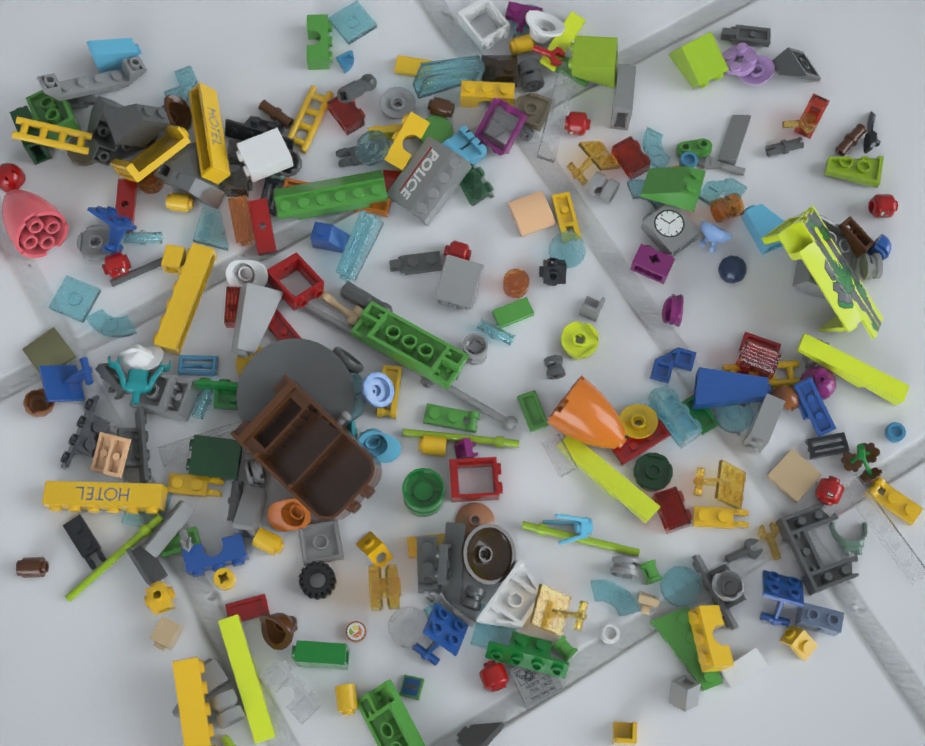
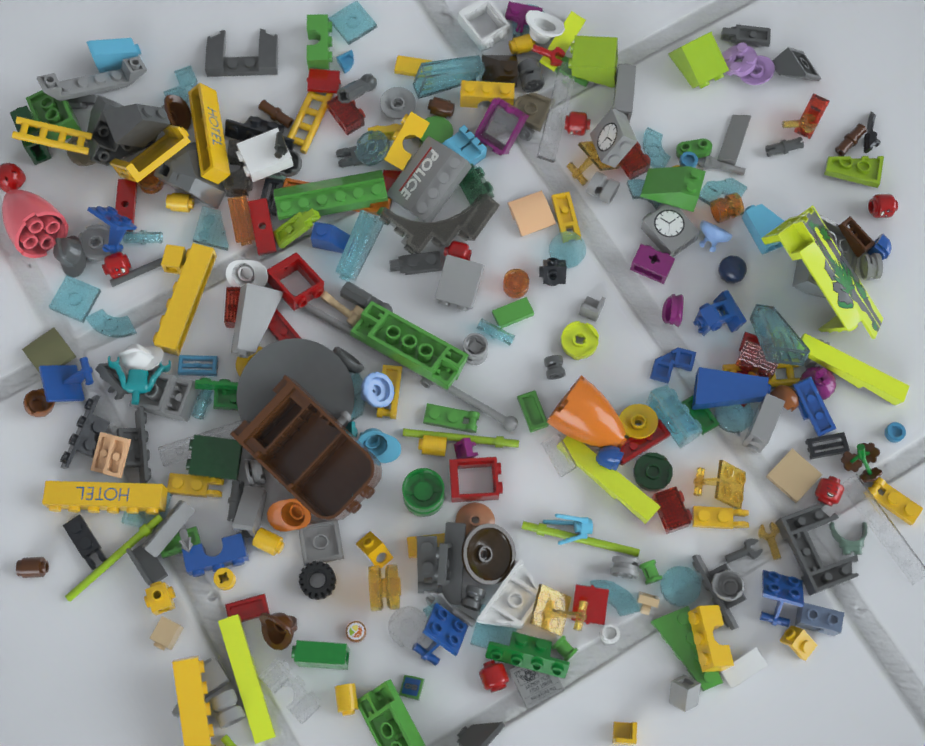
(70, 255): none -> dark grey piece
(264, 64): none -> dark grey wedge
(280, 146): none -> pearl dark grey bar
(295, 227): none -> lime hinge
(323, 81): none -> red piece
(418, 234): none -> clear smoke arch
(597, 603): none -> red piece
(609, 457): none -> blue piece
(613, 137): none -> light grey brick
(710, 319): none -> blue tile
(777, 337): none -> clear light blue slope

